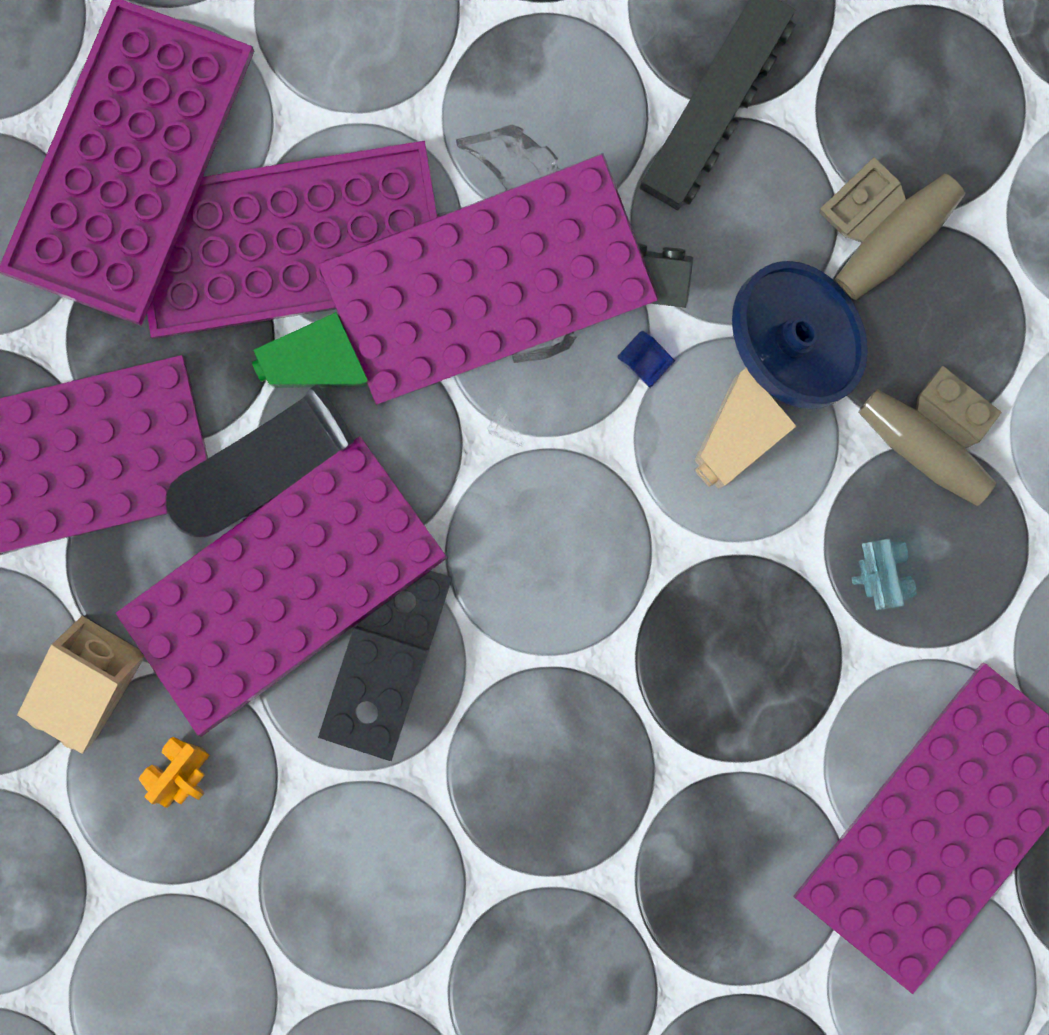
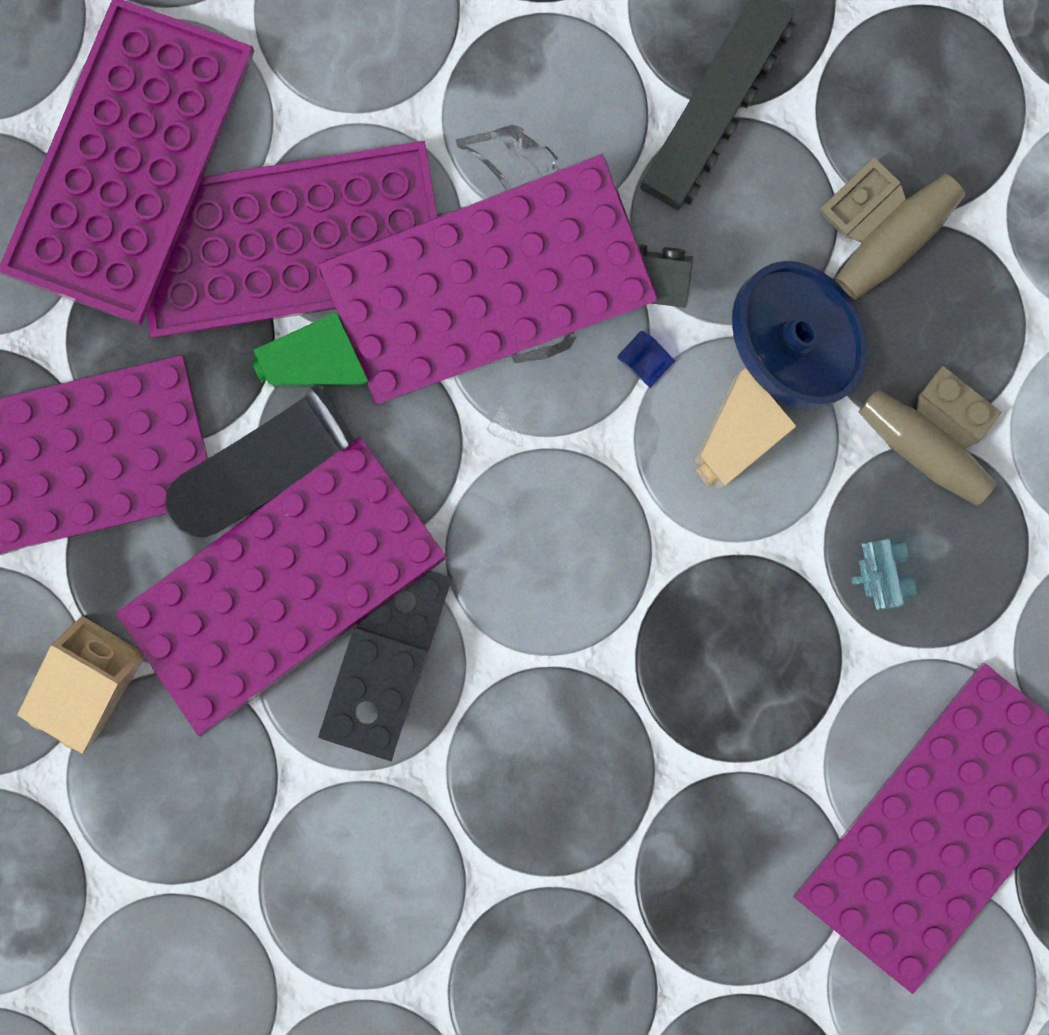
(180, 776): light orange hips -> none

